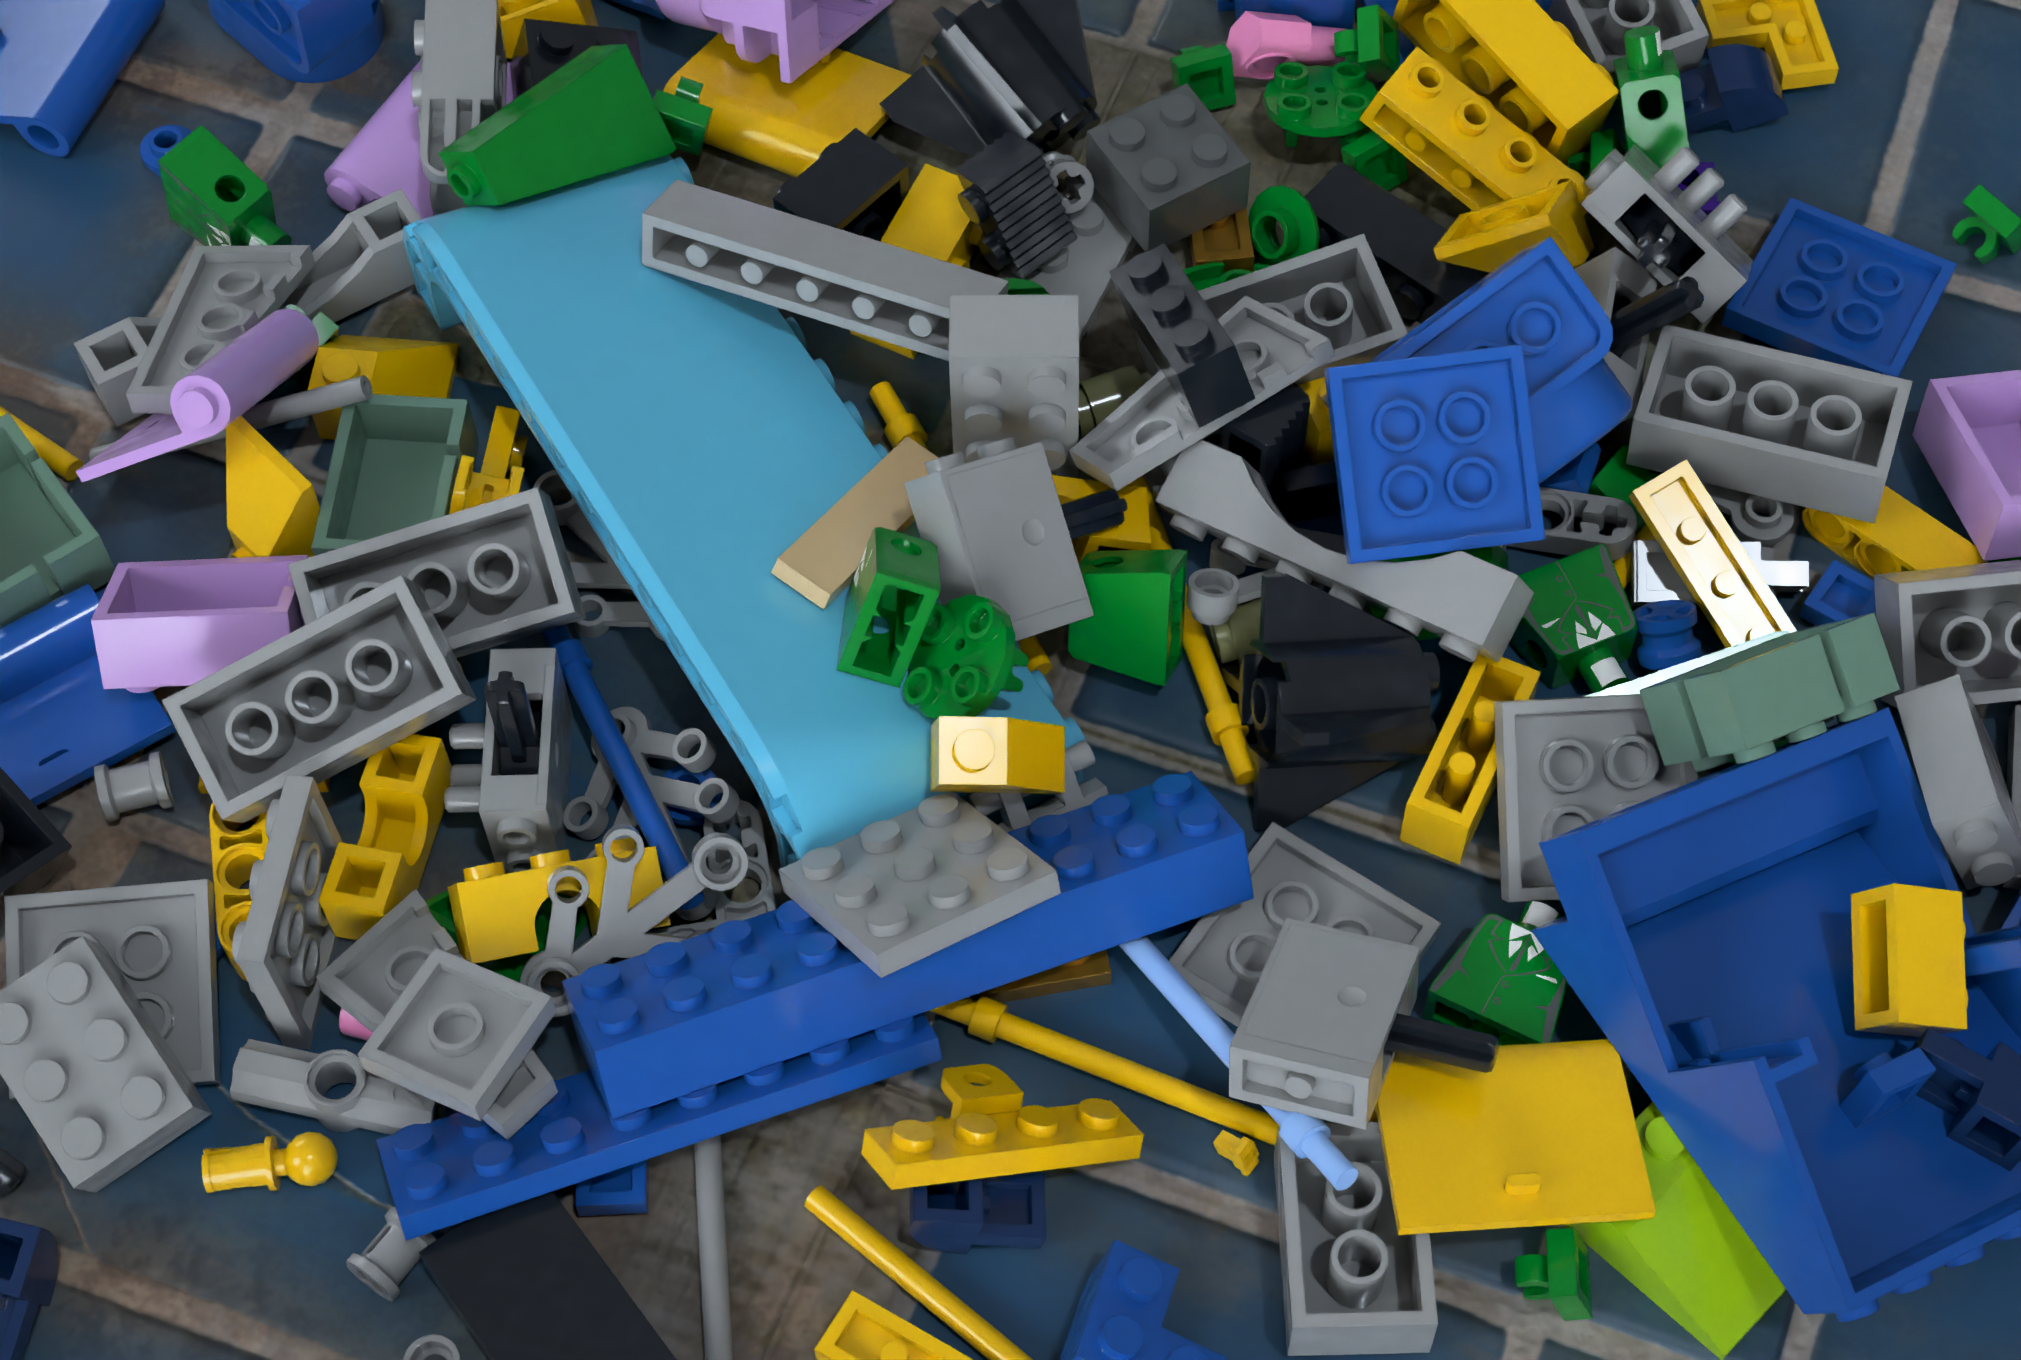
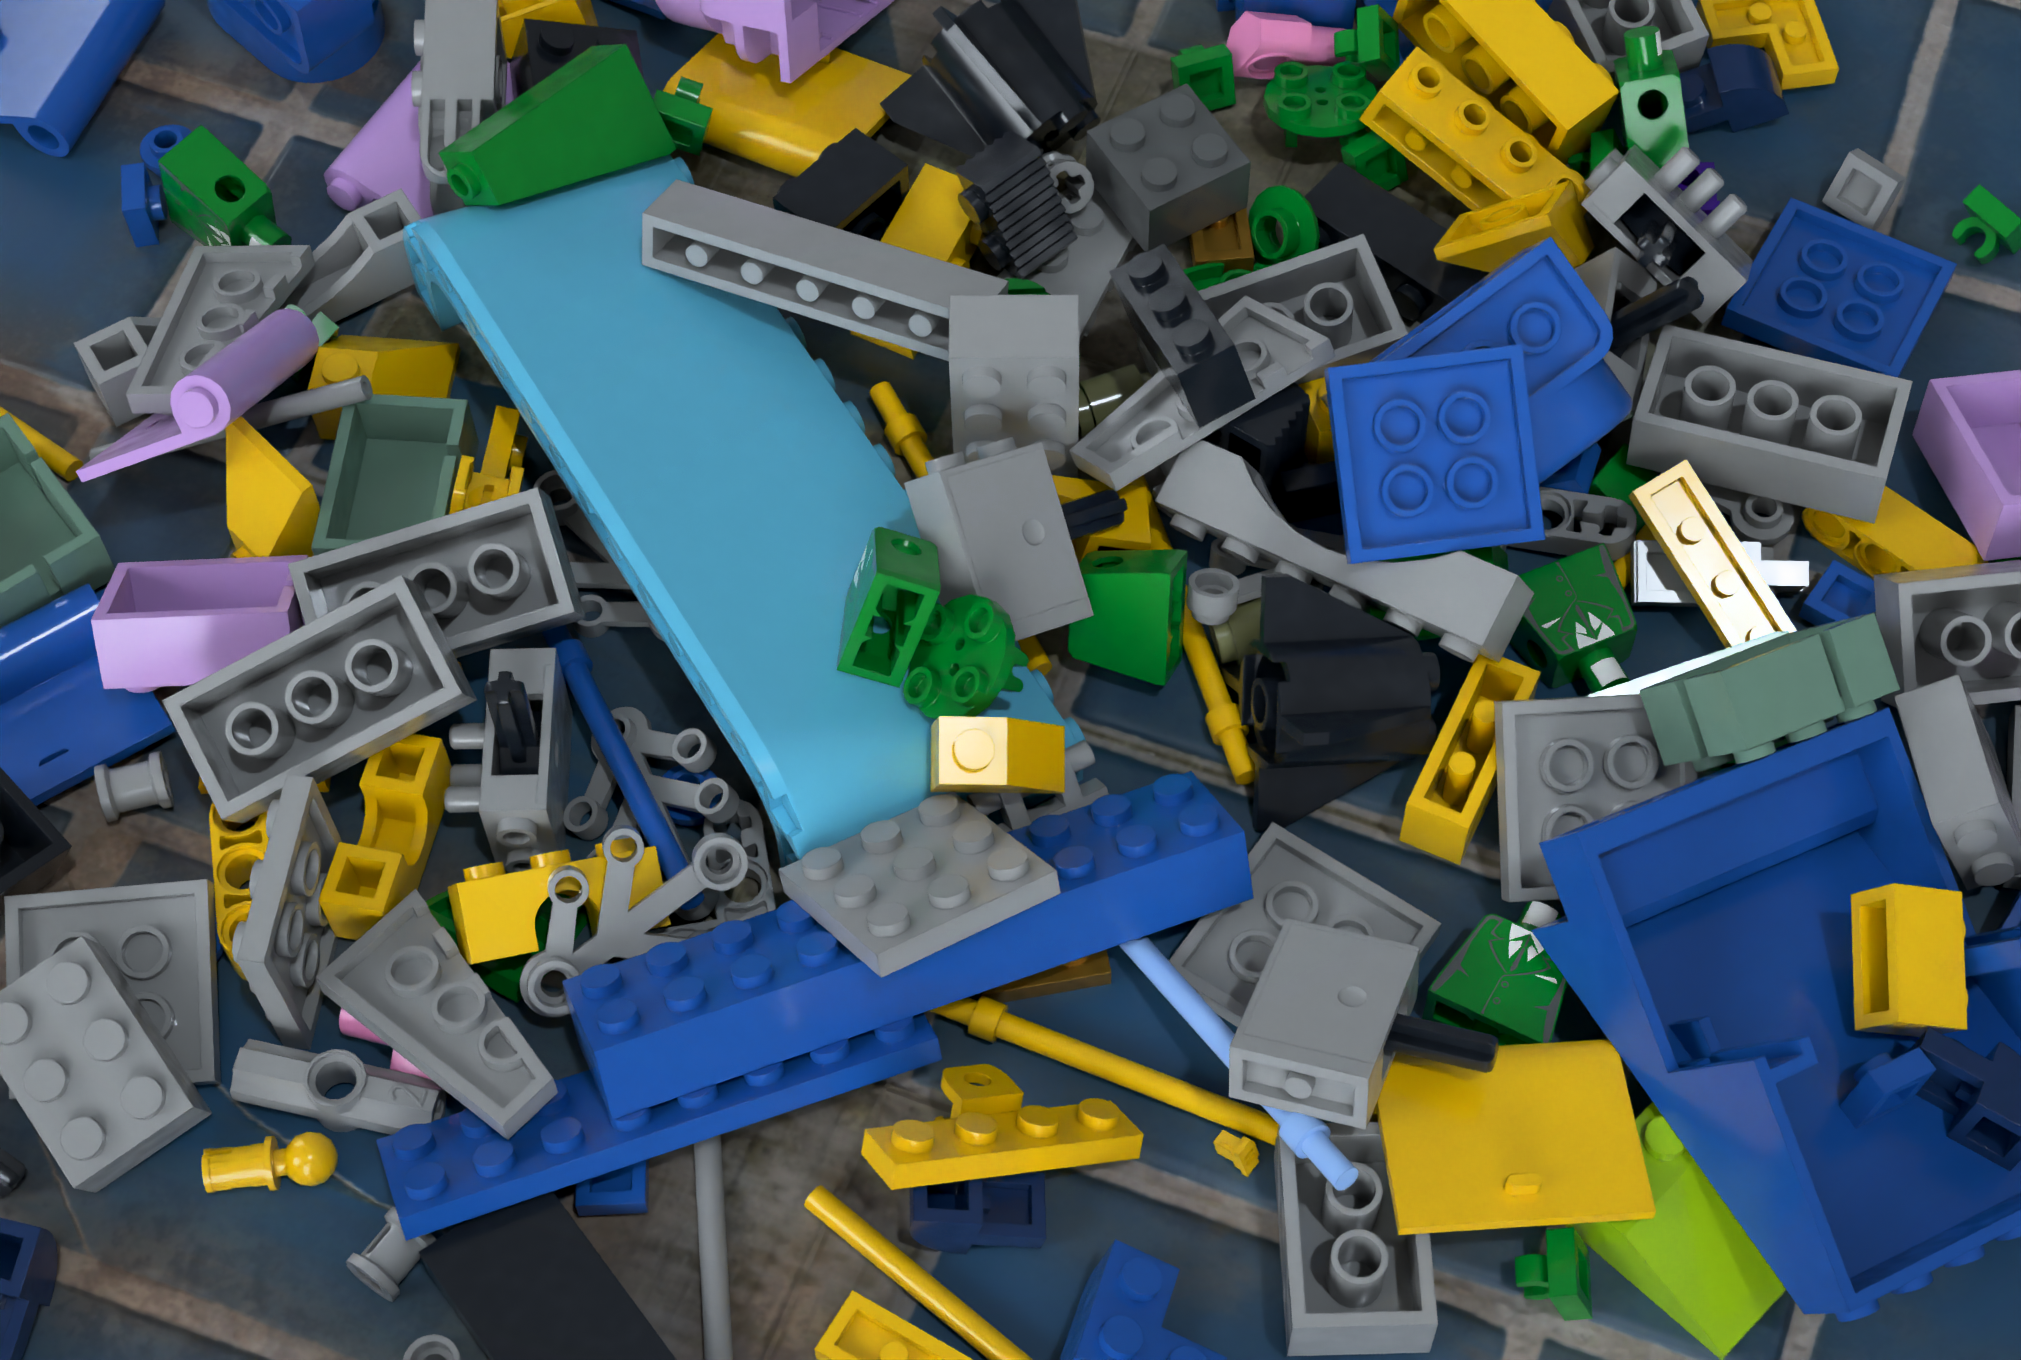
(142, 204): none -> blue plate
(457, 1033): light grey plate -> none
(829, 552): tan tile -> none
(1667, 633): blue wheel -> none
(1863, 189): none -> light grey tile

